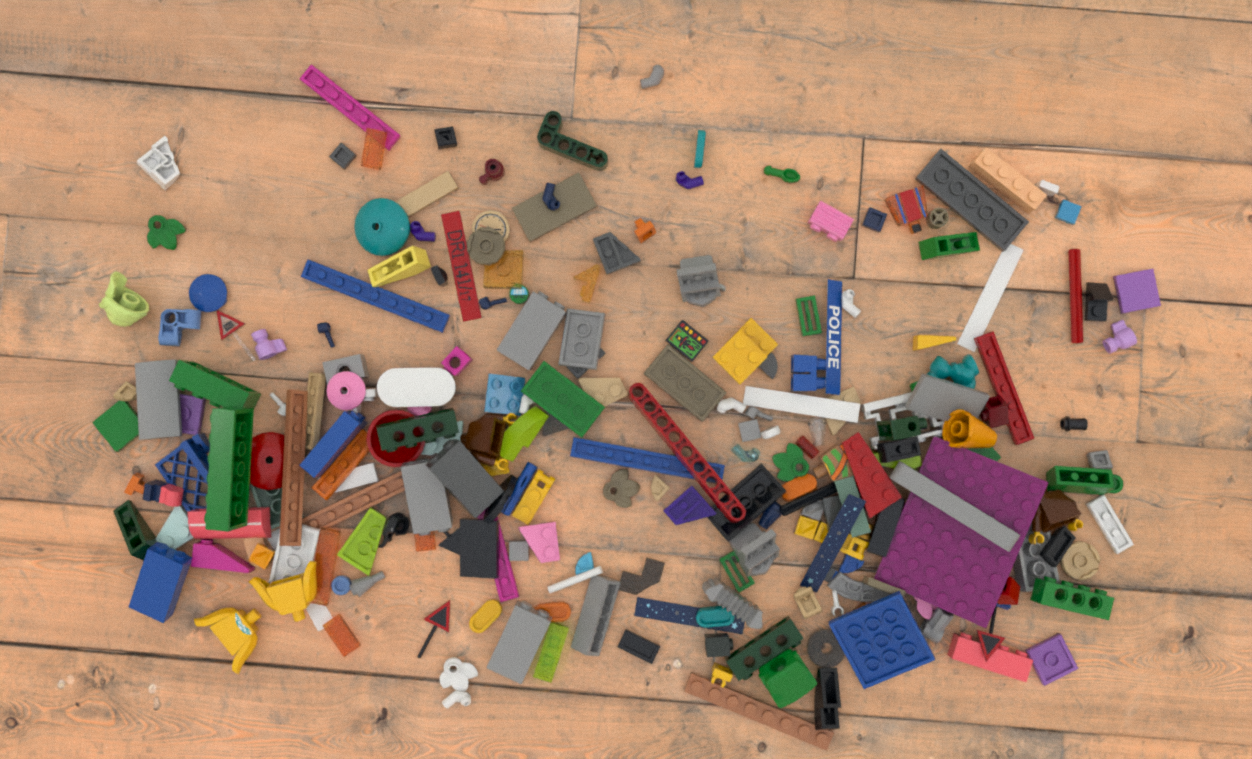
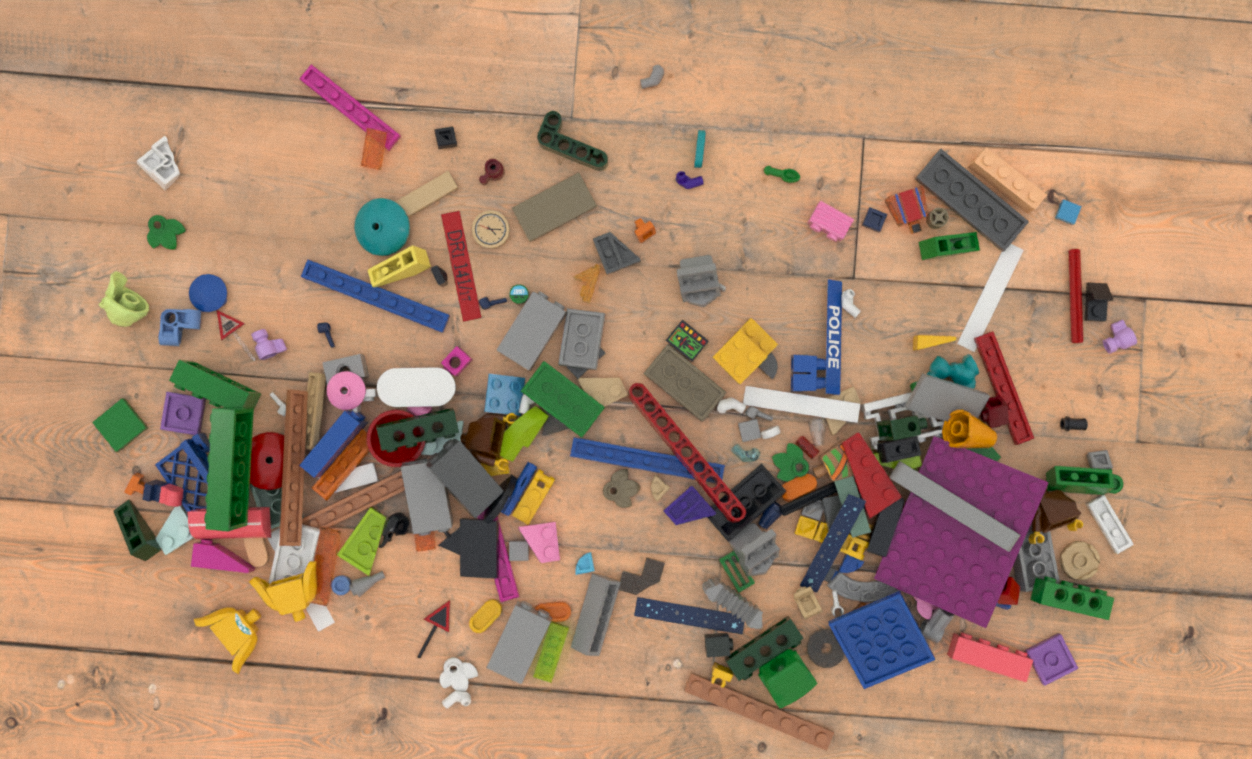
(126, 392): tan tile -> none
(157, 400): light grey slope -> none
(160, 582): blue brick -> none
(262, 556): light orange tile -> none
(341, 635): clear orange tile -> none
(343, 156): dark grey tile -> none
(420, 234): dark purple arm -> none
(486, 246): dark tan tile -> none
(506, 272): clear yellow tile -> none
(548, 197): dark blue arm -> none
(575, 579): white bar -> none
(638, 646): black tile -> none
(714, 617): teal tile -> none
(801, 319): green tile -> none
(827, 699): black slope -> none
(881, 586): dark tan tile -> none
(989, 641): piece -> none
(1047, 187): white tile -> none
(1057, 546): black tile -> none
(1137, 291): medium lavender tile -> none

